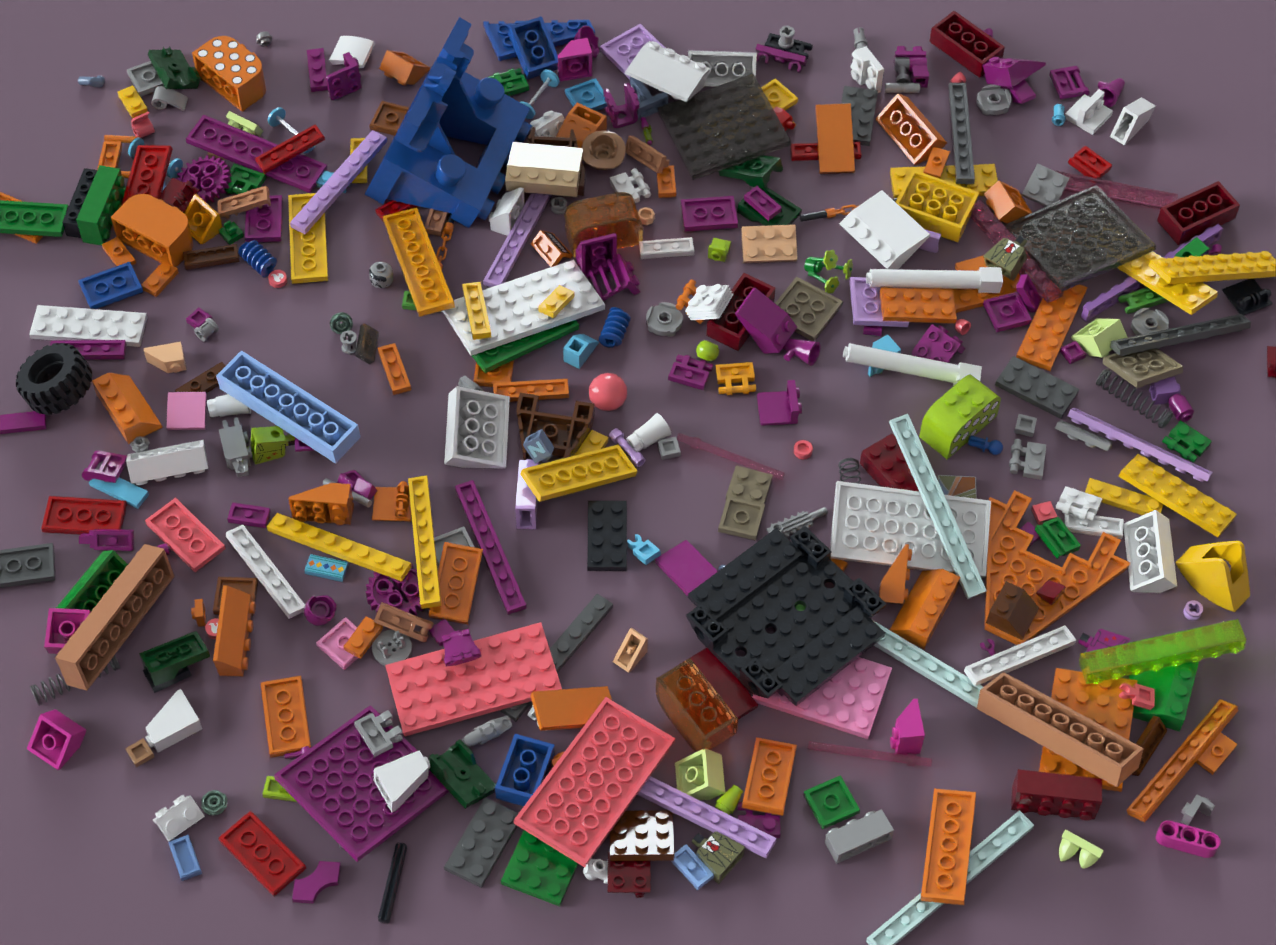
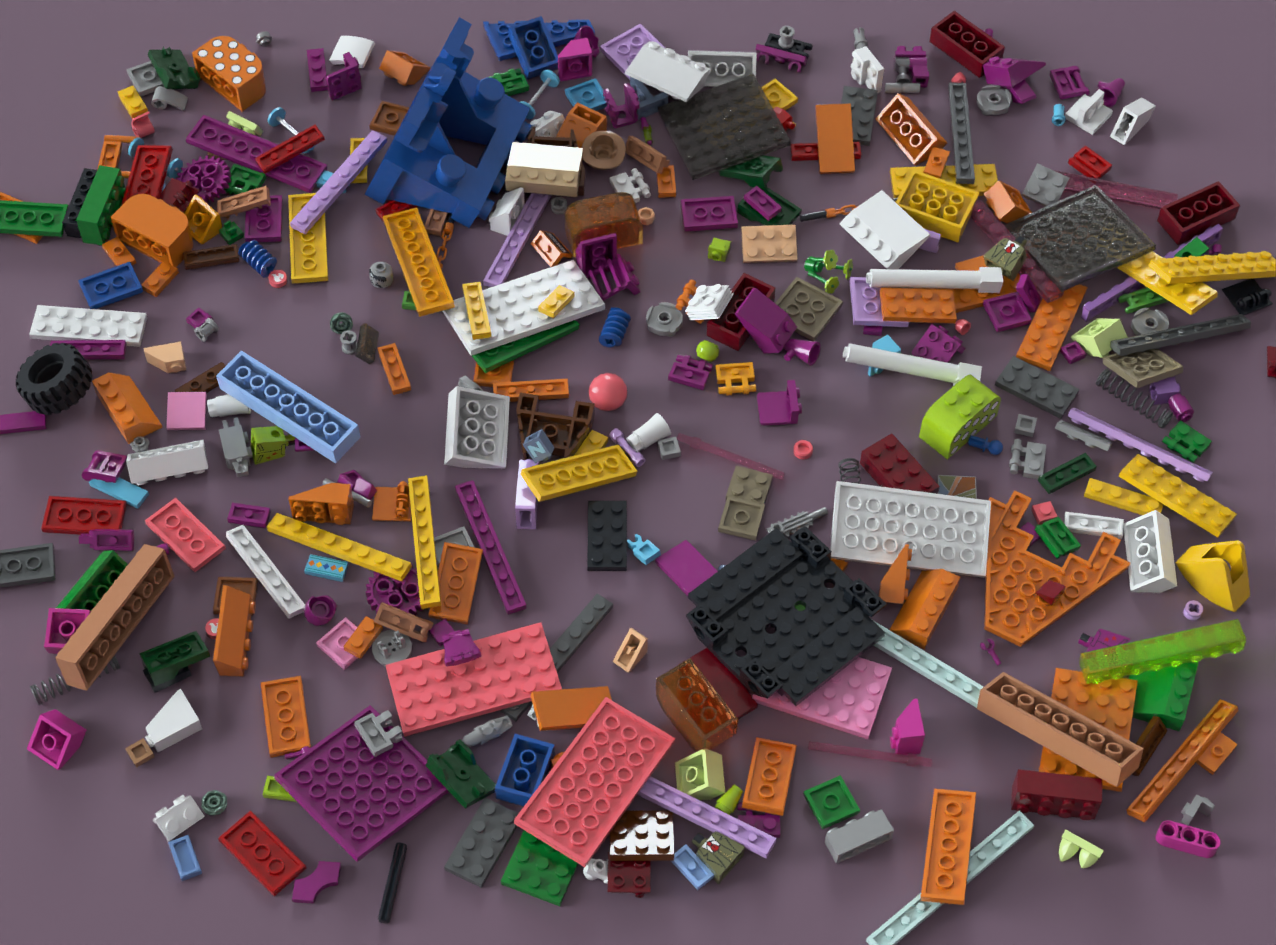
(92, 81): sand blue arm -> none
(199, 613): orange plate -> none
(401, 778): white slope -> none
(579, 349): medium azure slope -> none
(666, 248): white tile -> none
(937, 506): light aqua plate -> none
(1012, 611): reddish brown slope -> none
(1020, 655): white plate -> none
(1067, 473): none -> dark green plate
(1079, 503): white plate -> none
(1140, 695): coral plate -> none

